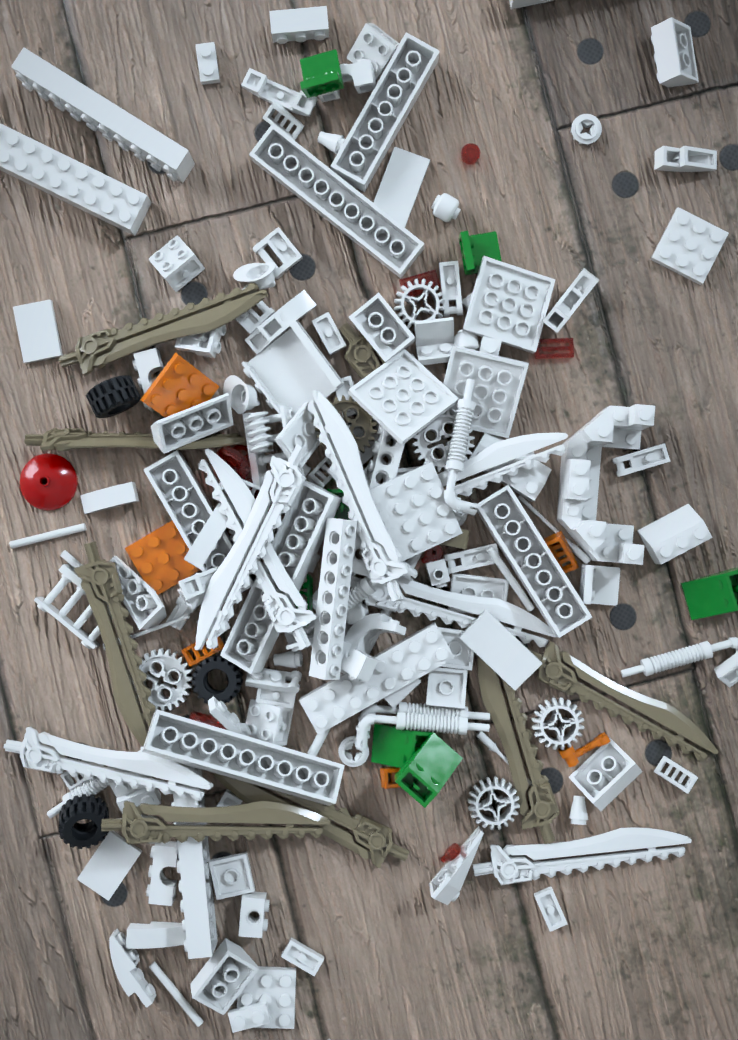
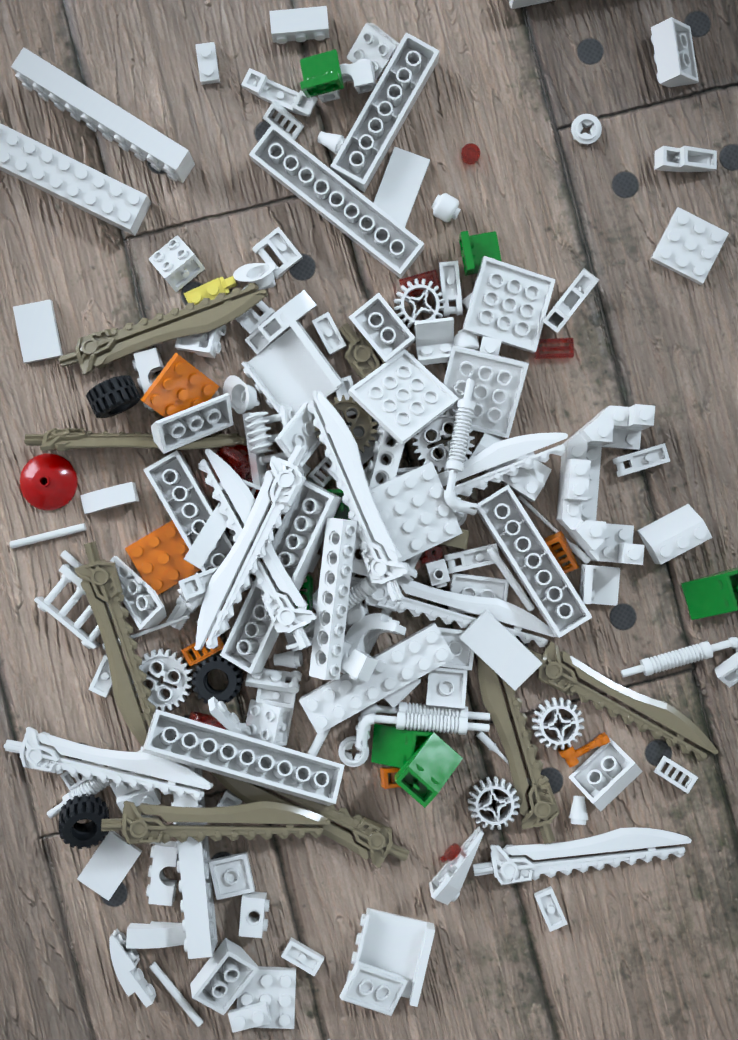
(102, 680): none -> white plate
(210, 289): none -> light yellow hinge
(373, 988): none -> white tile
(396, 946): none -> white panel

